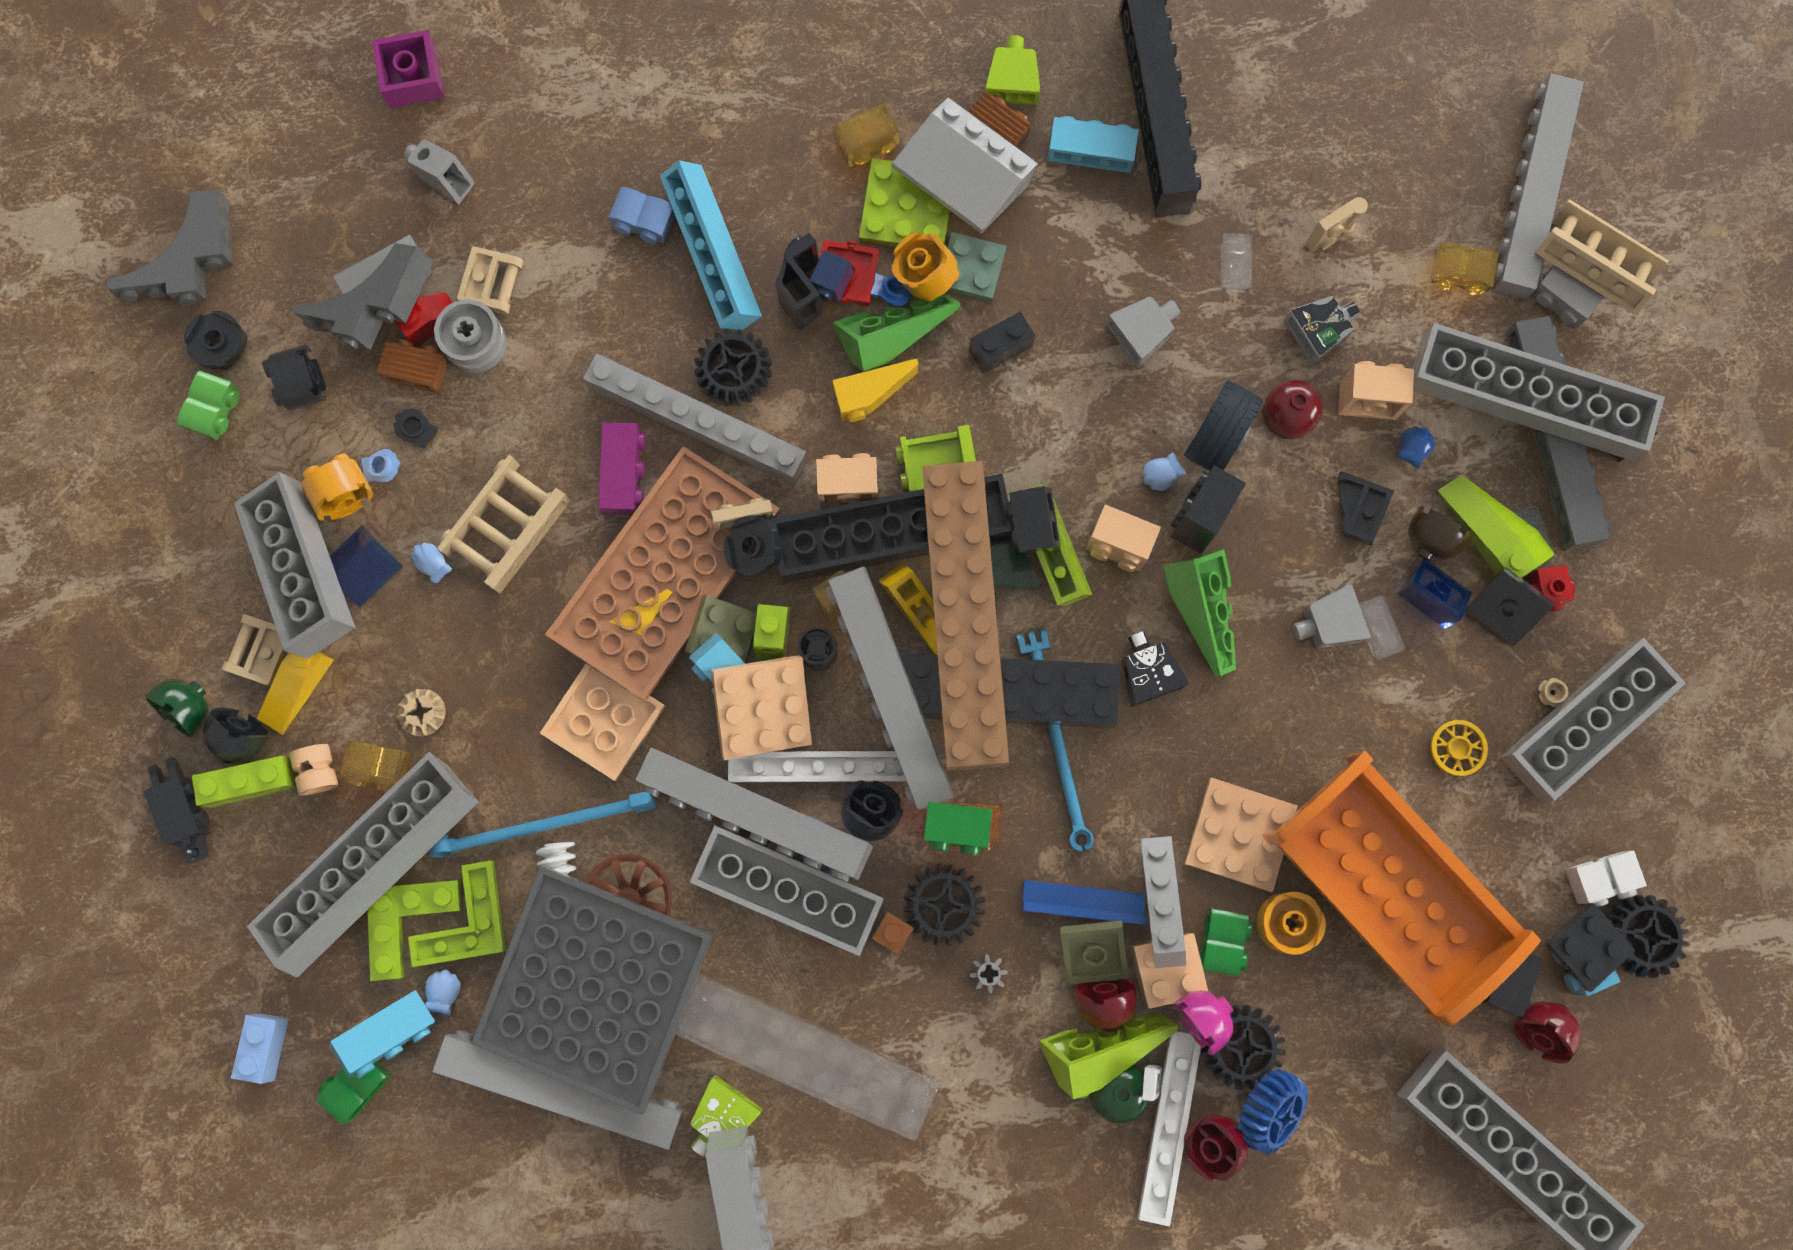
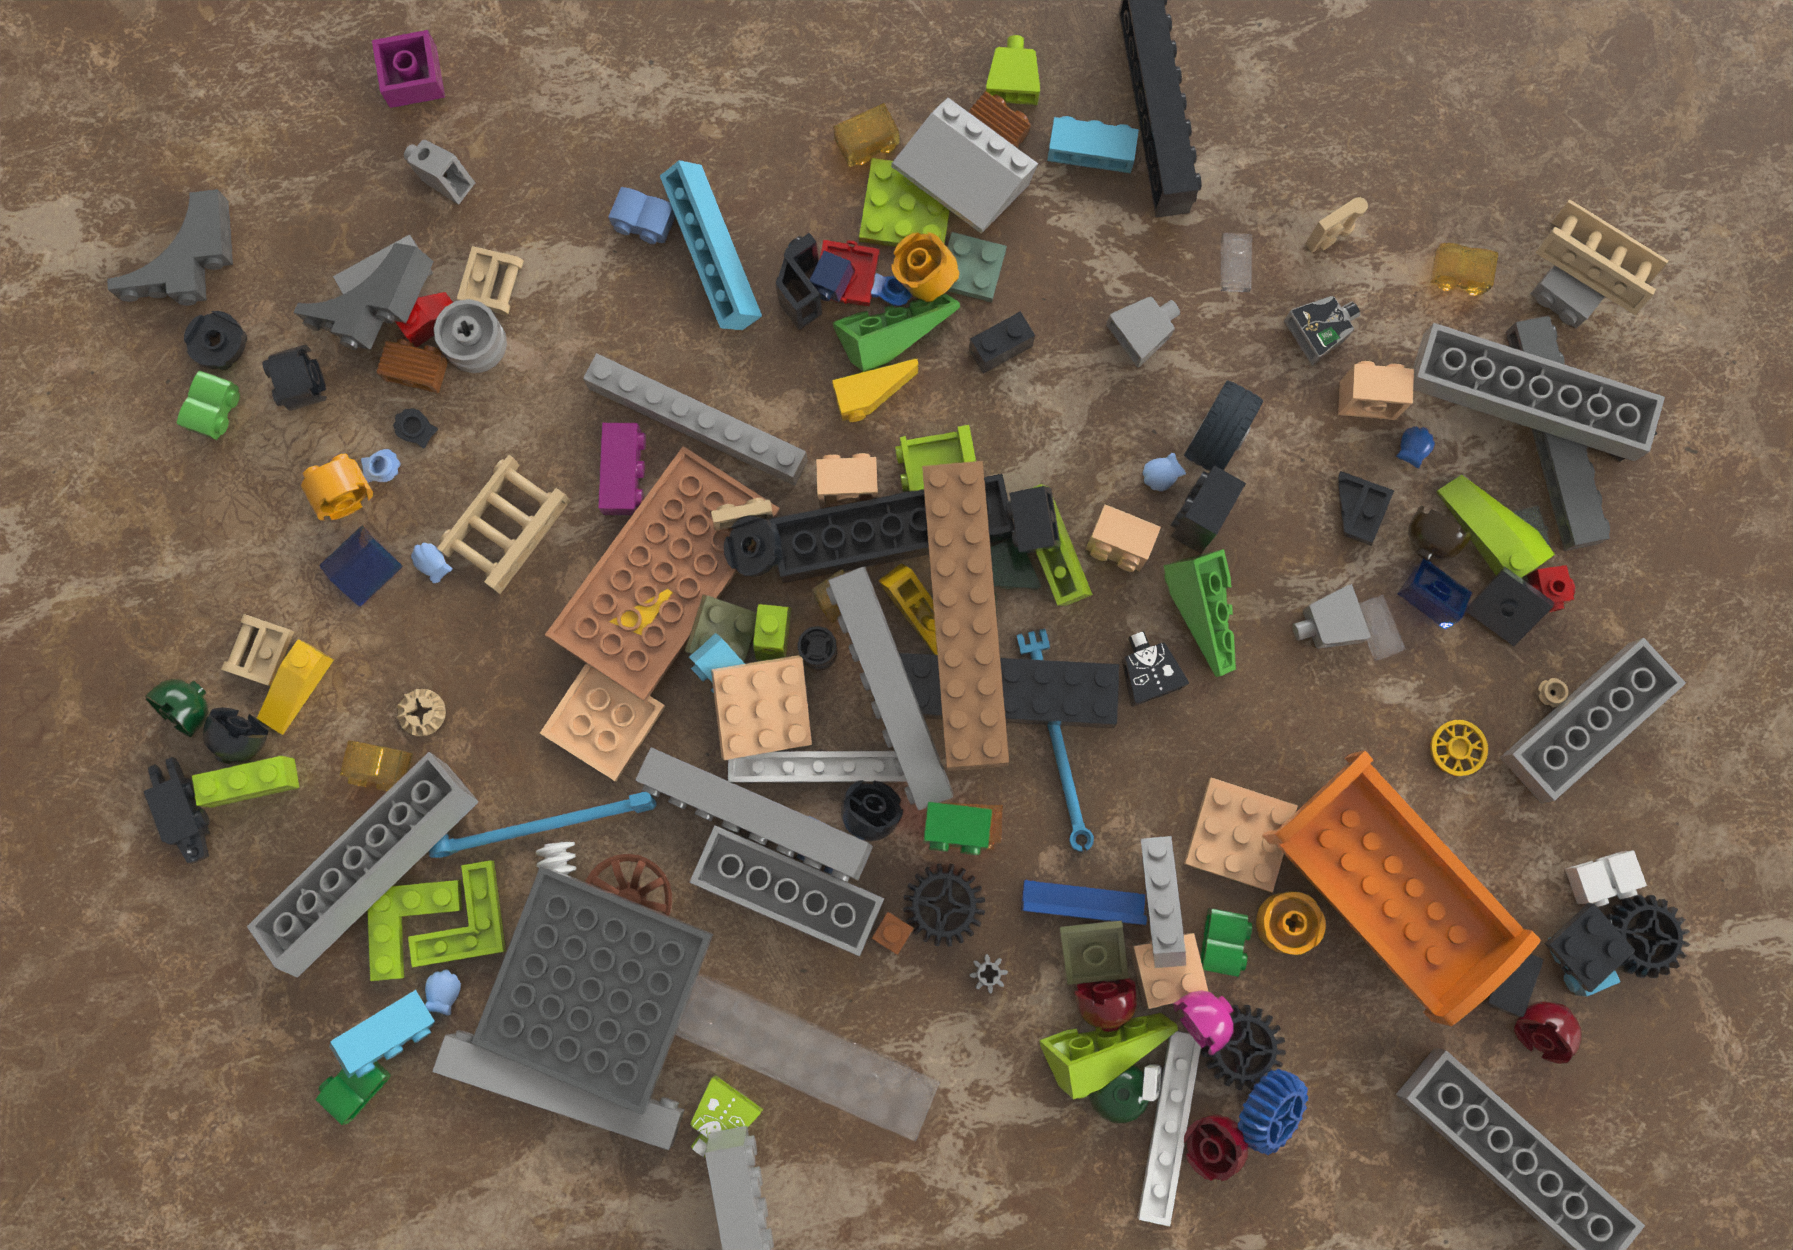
(259, 1048): light blue brick -> none
(294, 566): light grey brick -> none
(313, 769): light nougat wheel -> none
(723, 372): black gear -> none
(1293, 409): dark red cylinder -> none
(1537, 185): light grey brick -> none

